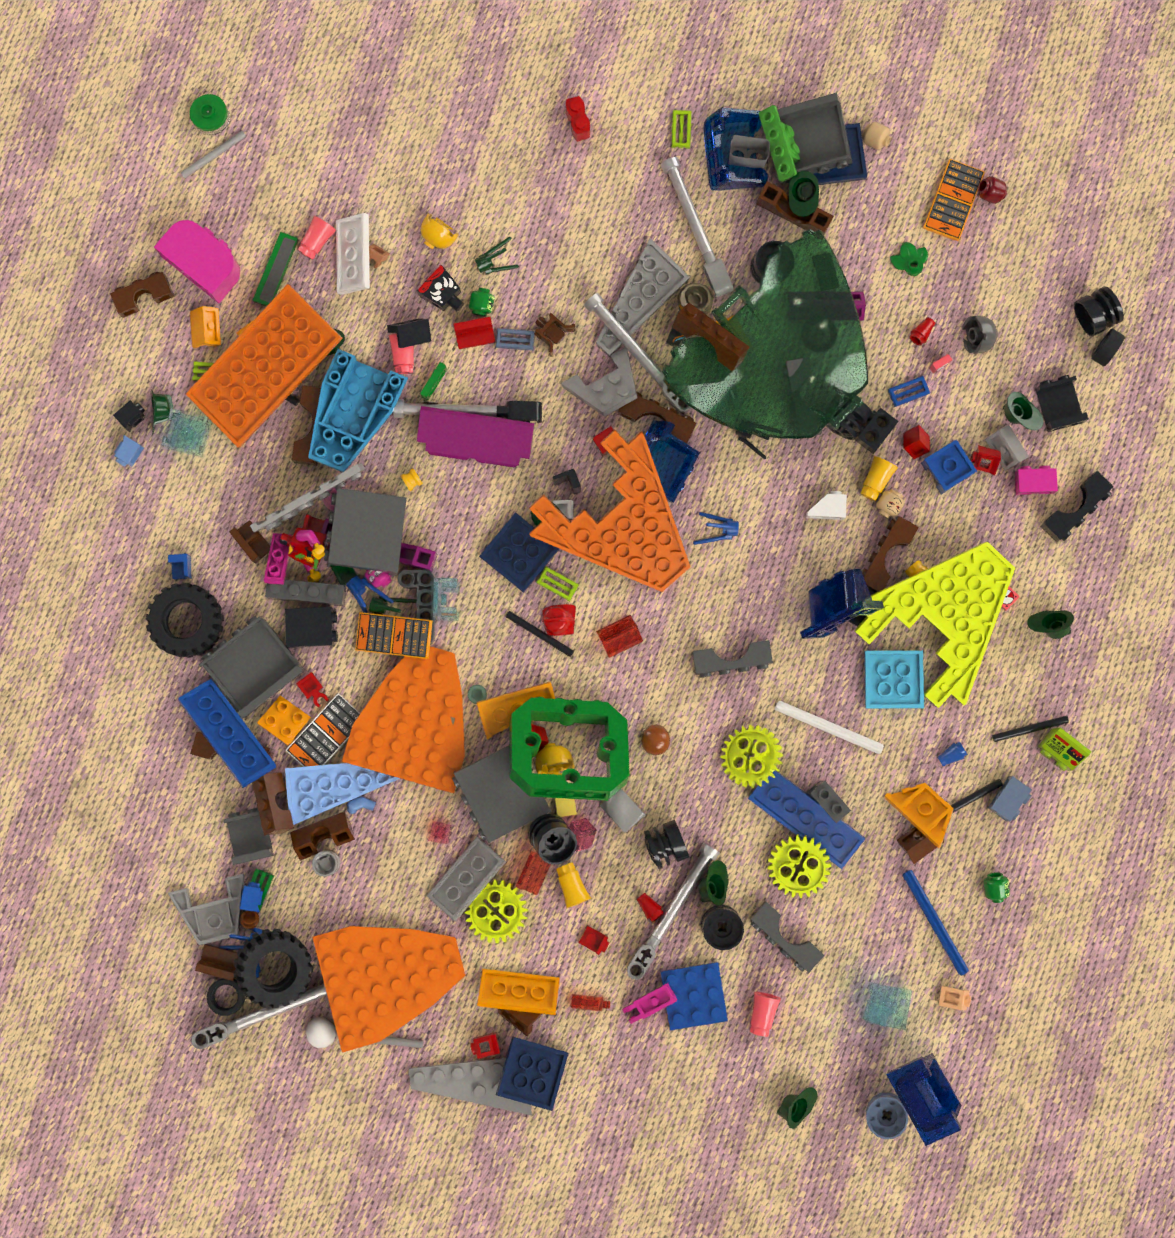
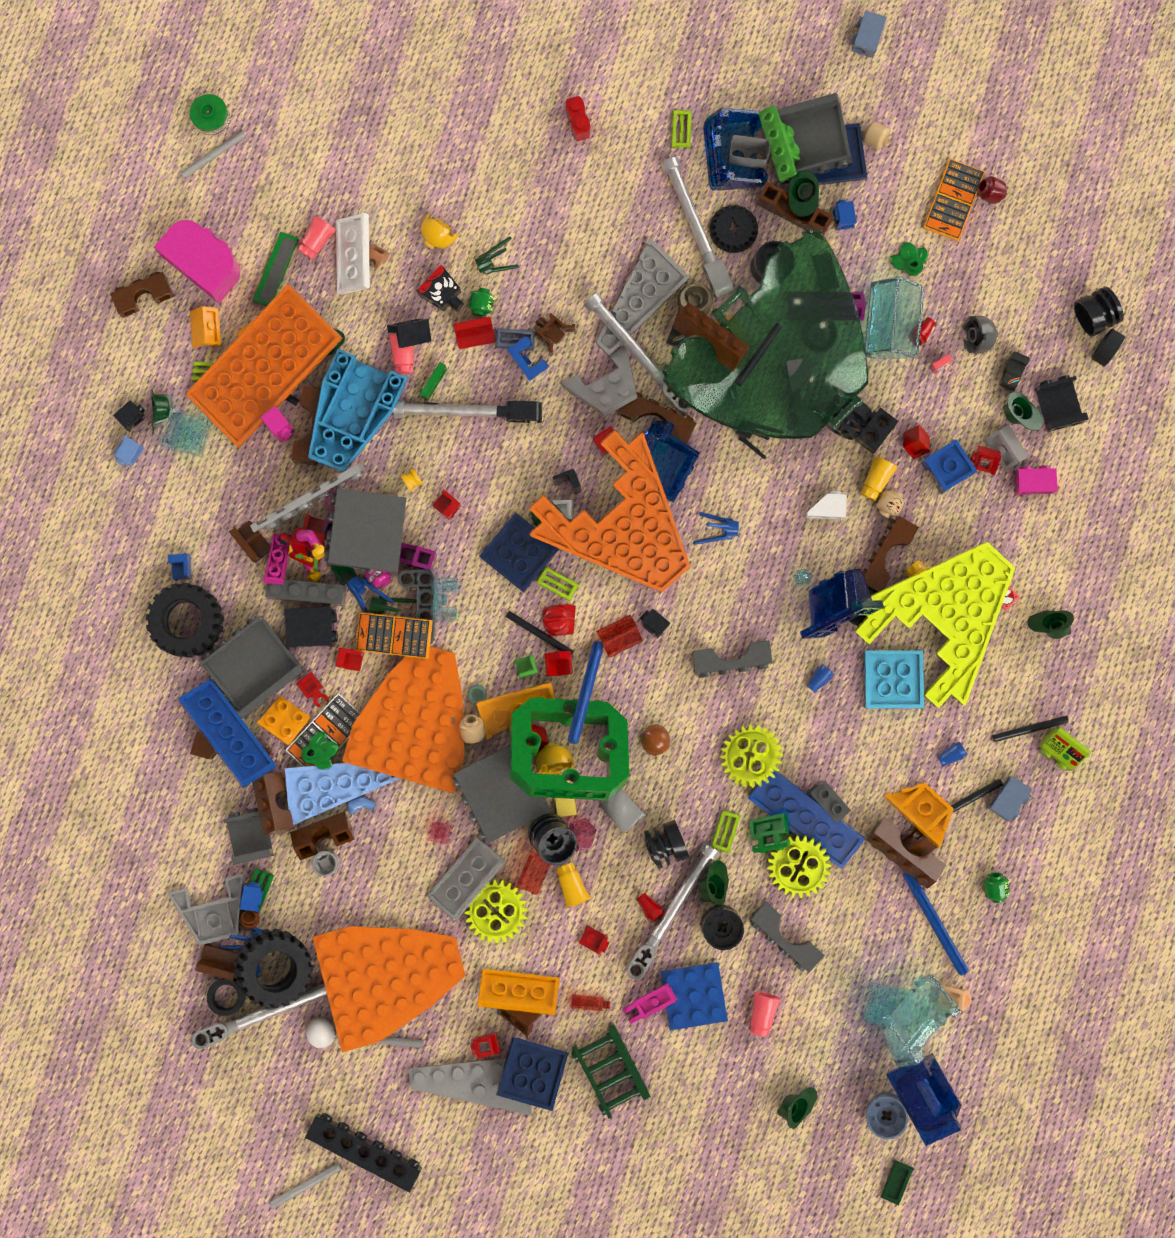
(278, 424): none -> dark pink brick
(305, 1185): none -> light grey bar
(322, 750): none -> green plate
(349, 659): none -> red panel
(368, 1162): none -> black brick
(447, 505): none -> red panel
(472, 729): none -> tan head
(474, 436): magenta slope -> none
(523, 360): none -> blue panel
(526, 666): none -> bright green panel
(558, 663): none -> red panel
(585, 692): none -> blue axle
(629, 1072): none -> dark green fence
(654, 622): none -> black window
(720, 846): none -> lime tile
(725, 238): none -> black gear
(758, 354): none -> black bar
(767, 827): none -> green plate
(802, 577): none -> clear light blue plate
(820, 678): none -> blue cone
(829, 727): white axle -> none
(844, 215): none -> blue window
(869, 33): none -> sand blue brick
(887, 840): none -> reddish brown arch
(894, 319): none -> clear light blue windscreen
(894, 397): blue tile -> none
(896, 1182): none -> dark green tile
(916, 1019): none -> clear light blue windscreen
(1014, 371): none -> pearl dark grey leg
(1093, 490): black arch -> none

